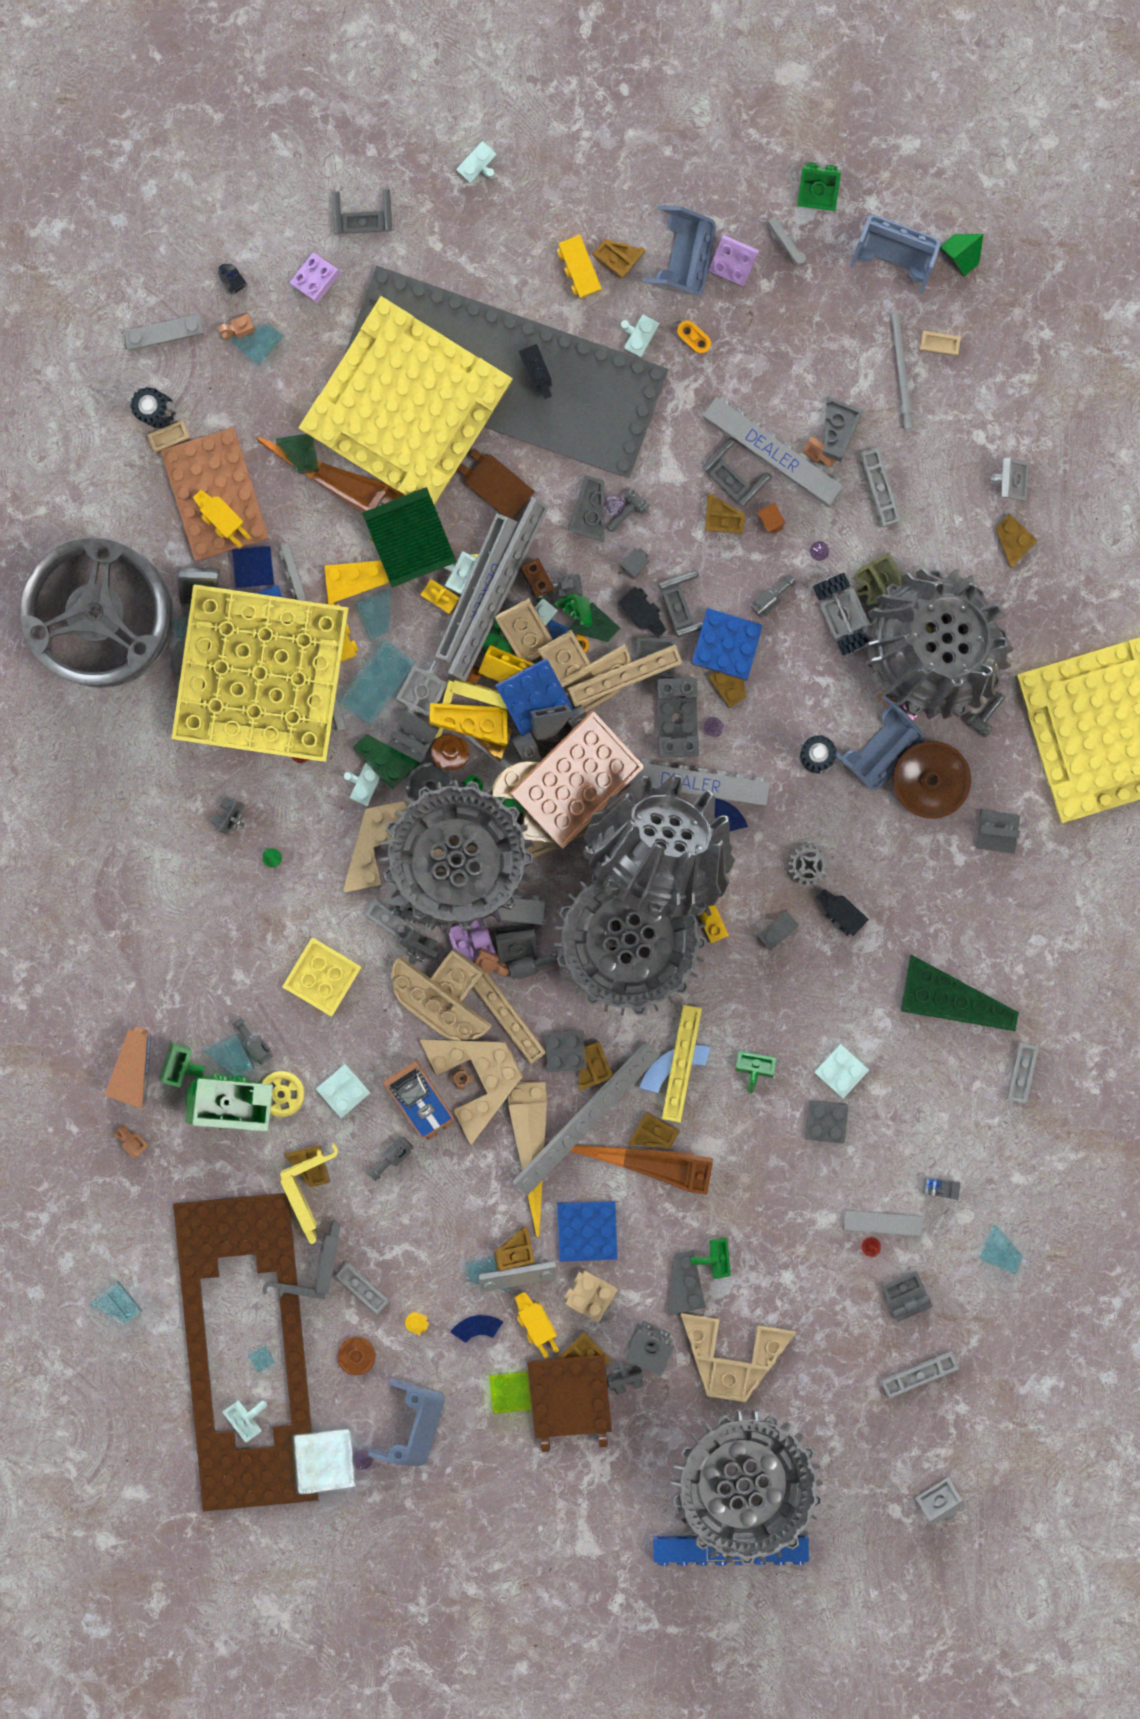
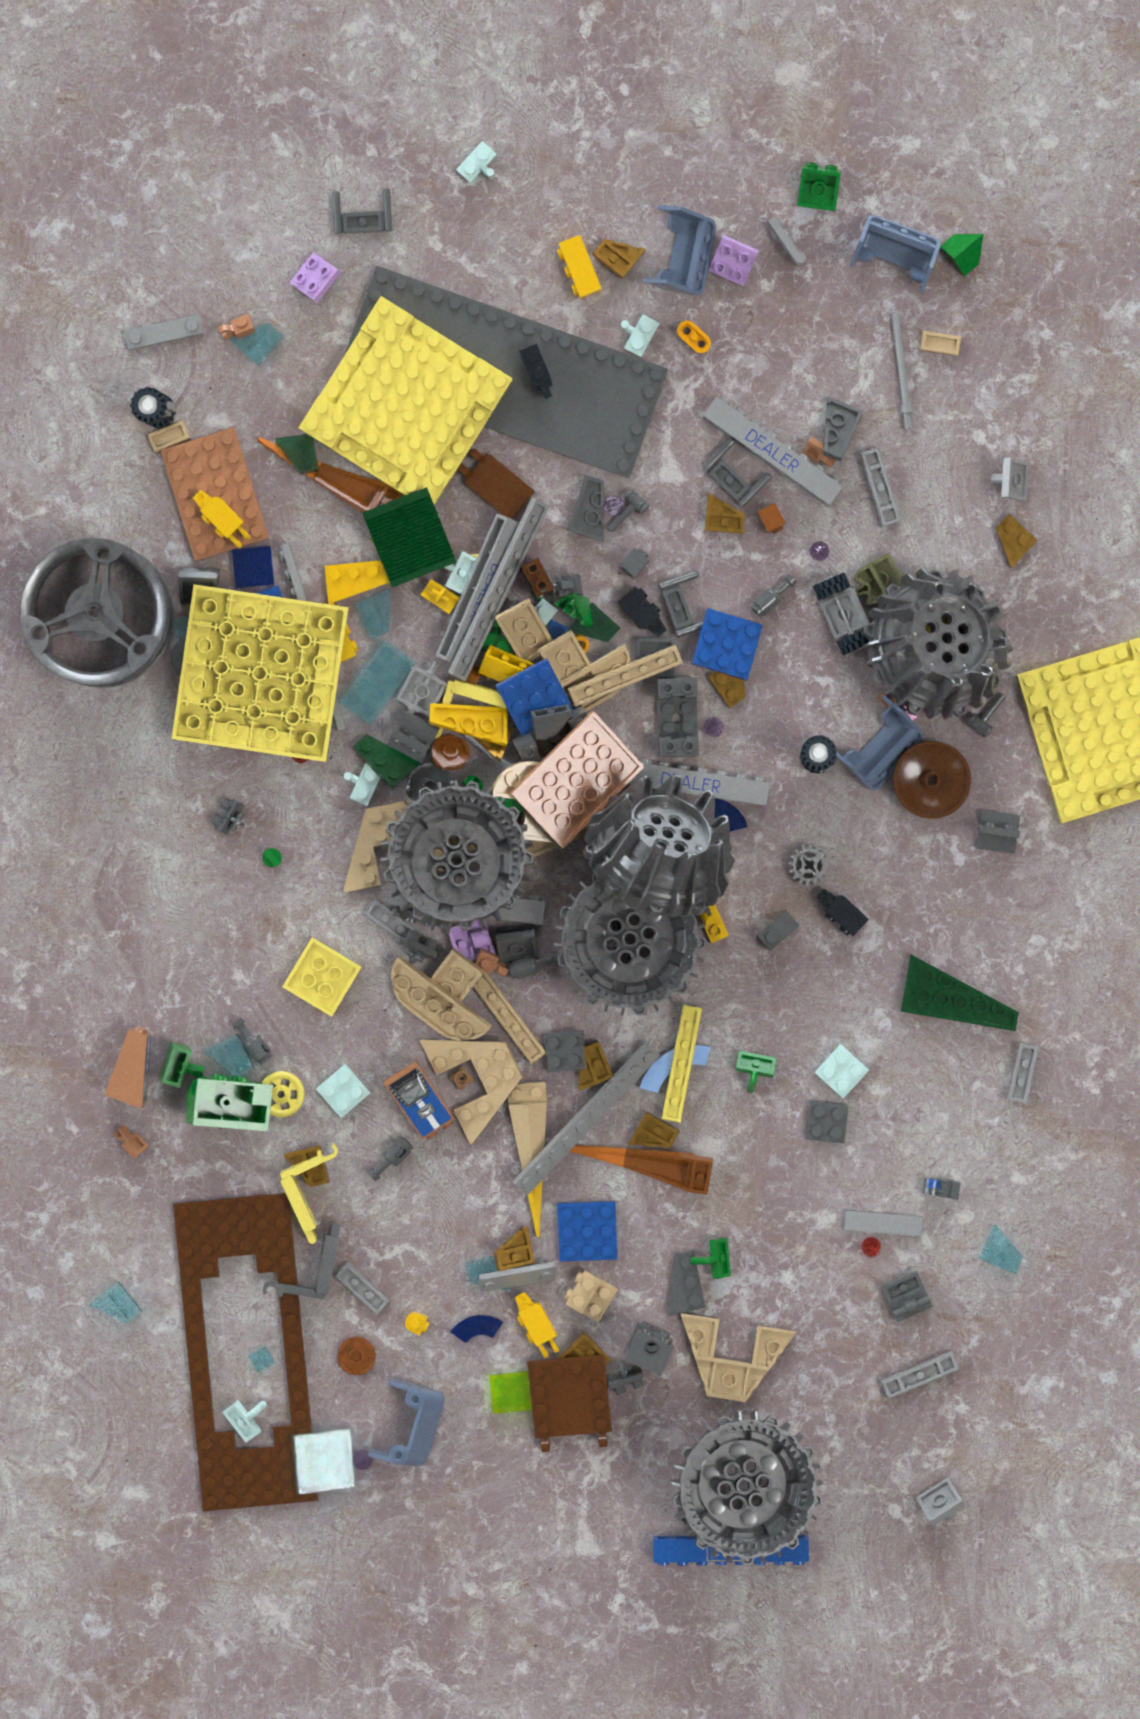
(231, 278): black rock -> none

